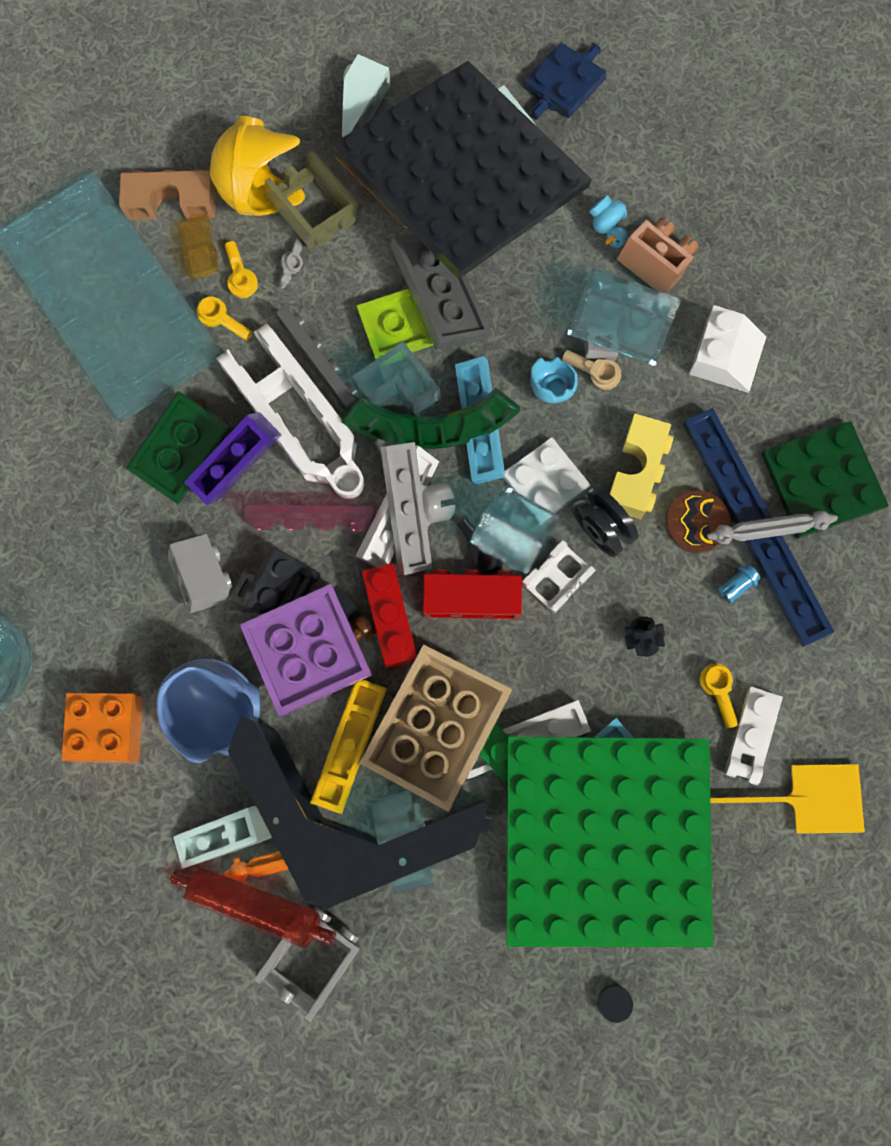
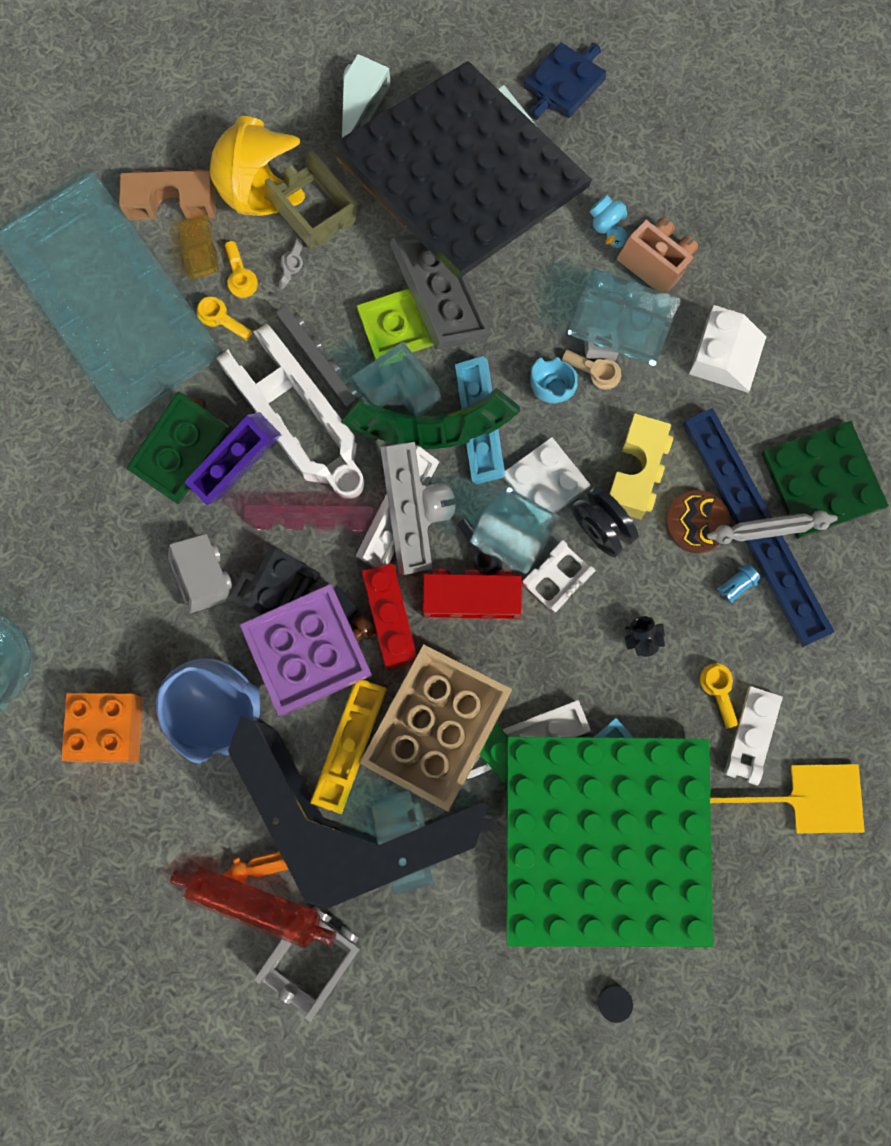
(222, 837): light aqua slope -> none

